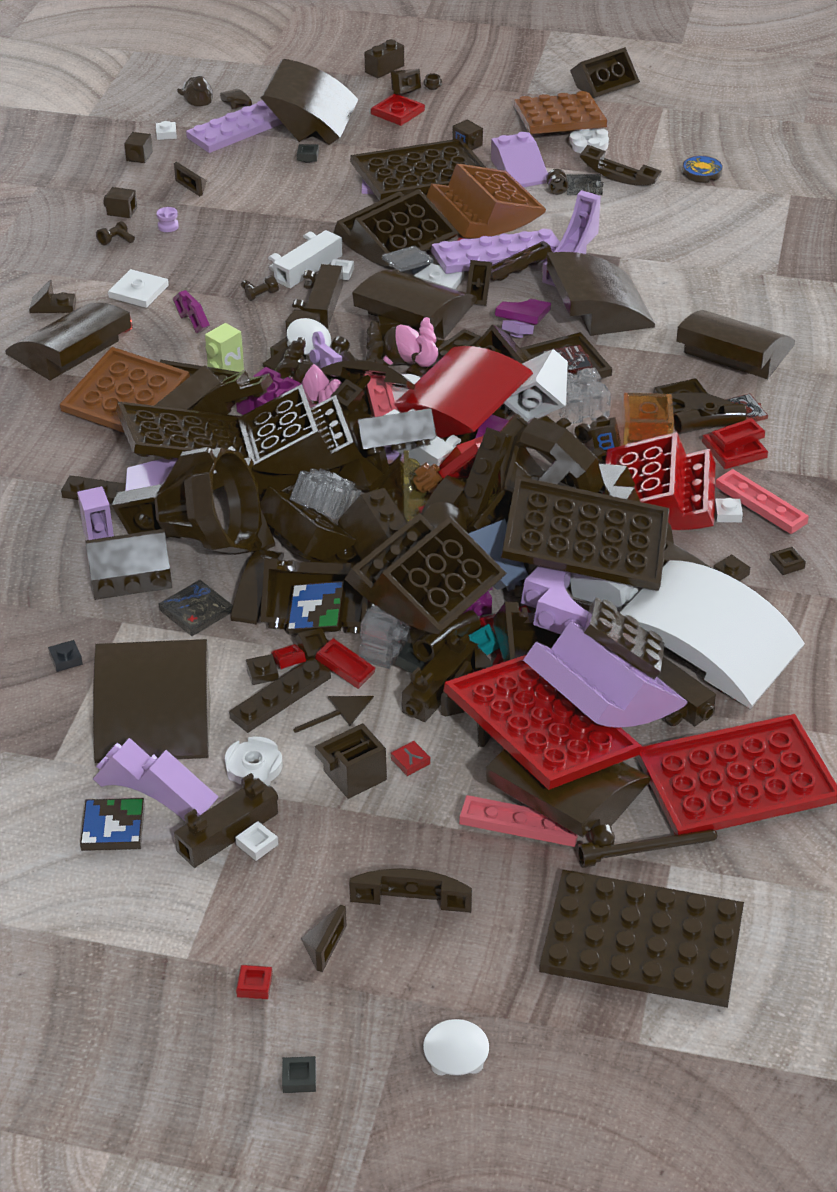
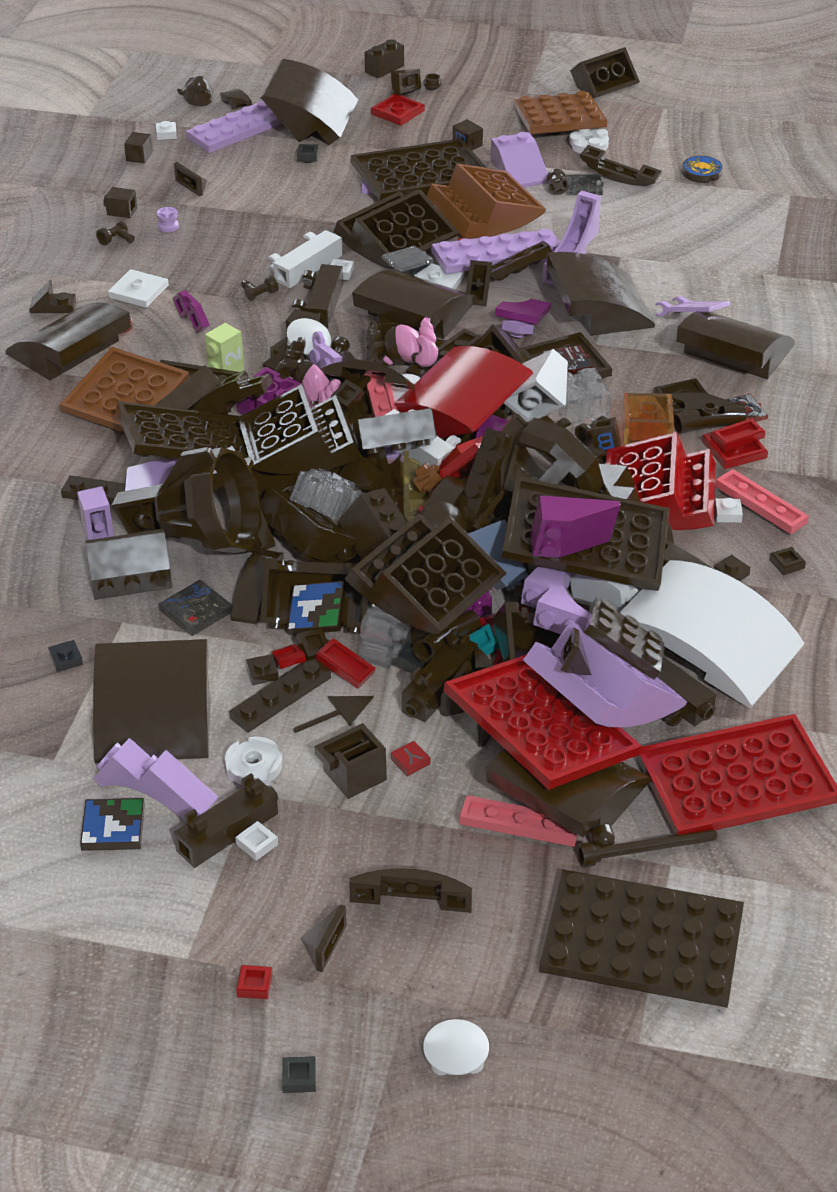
(571, 525): none -> magenta slope
(574, 656): none -> dark brown slope
(690, 306): none -> lavender flag

